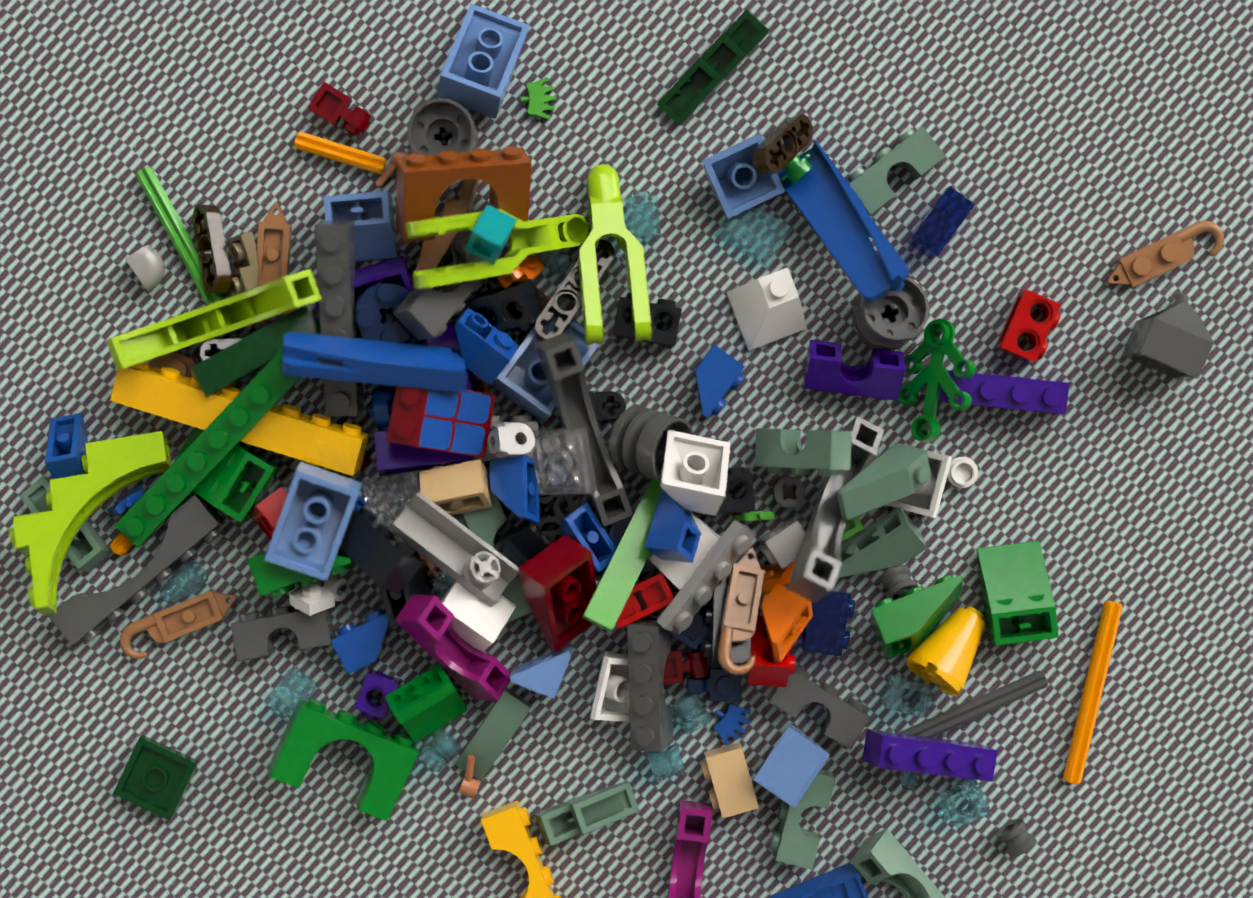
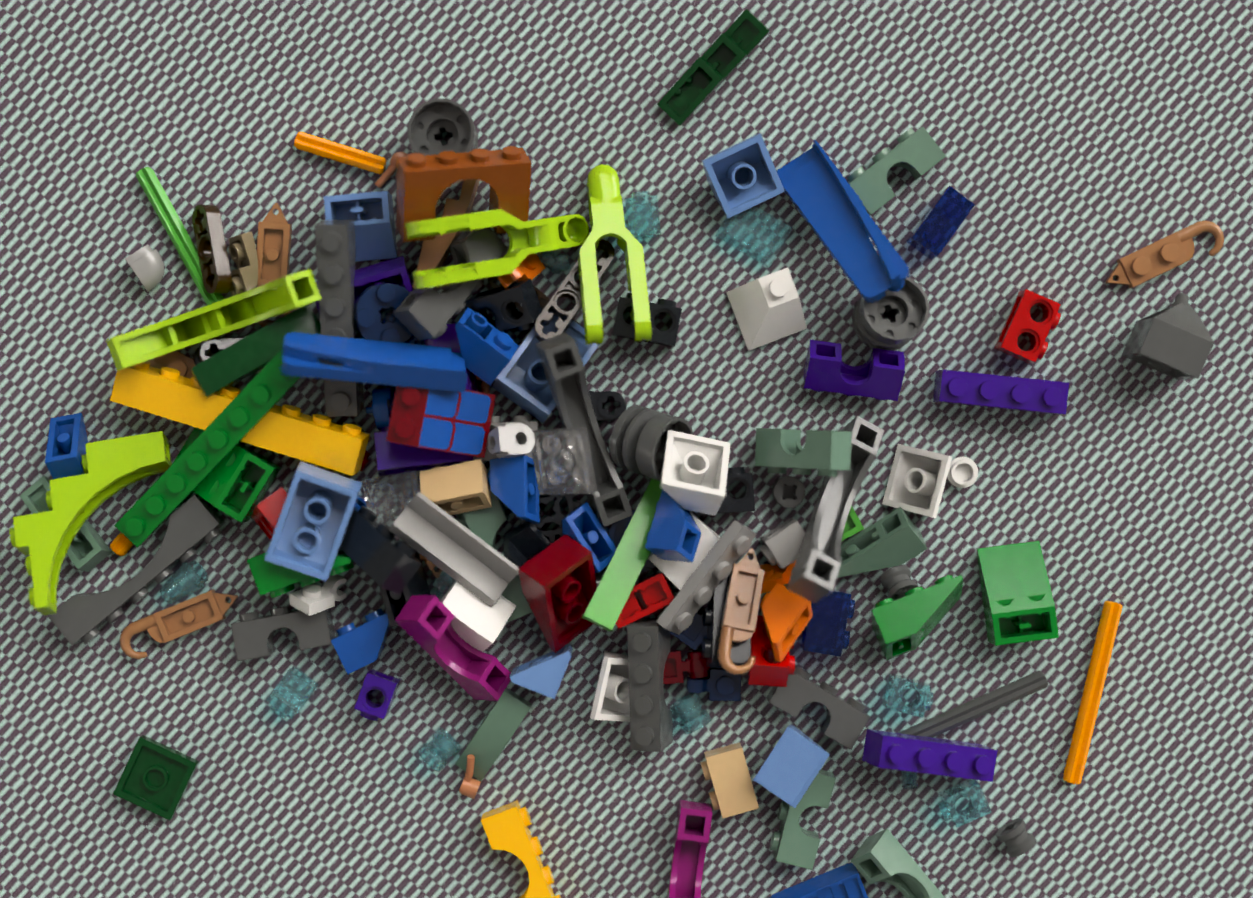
(126, 501): blue piece -> none
(315, 726): green arch -> none
(333, 105): dark red plate -> none
(426, 703): green bracket -> none
(482, 61): medium blue slope -> none
(488, 567): light grey wheel -> none
(490, 234): teal panel -> none
(537, 98): bright green piece -> none
(586, 813): sand green slope -> none
(666, 763): clear light blue wheel -> none
(713, 379): blue slope -> none
(730, 720): blue piece -> none
(753, 516): bright green piece -> none
(773, 145): dark brown beam -> none
(797, 168): green plate -> none
(887, 479): sand green slope -> none
(934, 376): green plant -> none
(949, 651): yellow cone -> none

